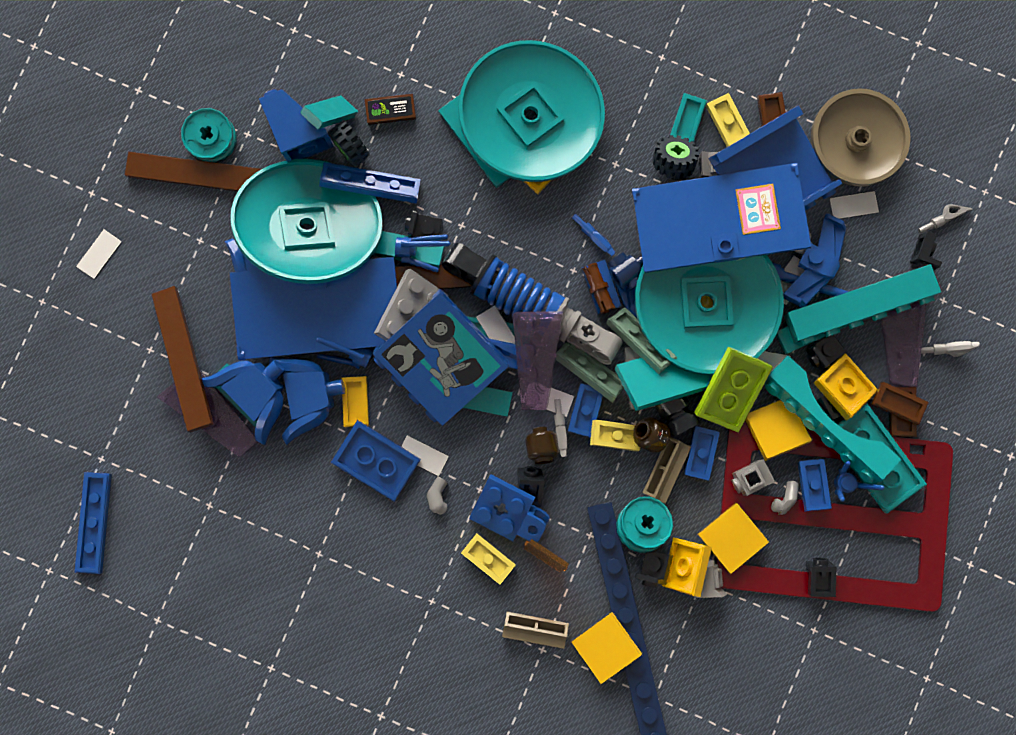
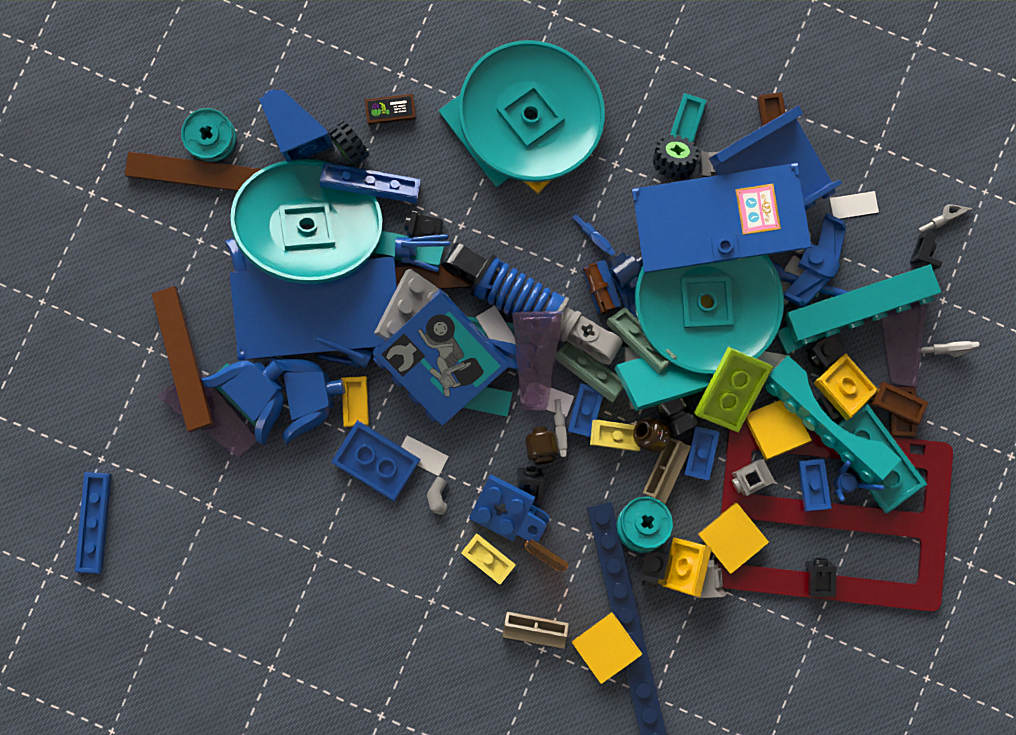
(98, 253): white sticker -> none
(328, 112): teal tile -> none
(727, 119): light yellow plate -> none
(788, 501): light grey arm -> none
(860, 137): dark tan dish -> none

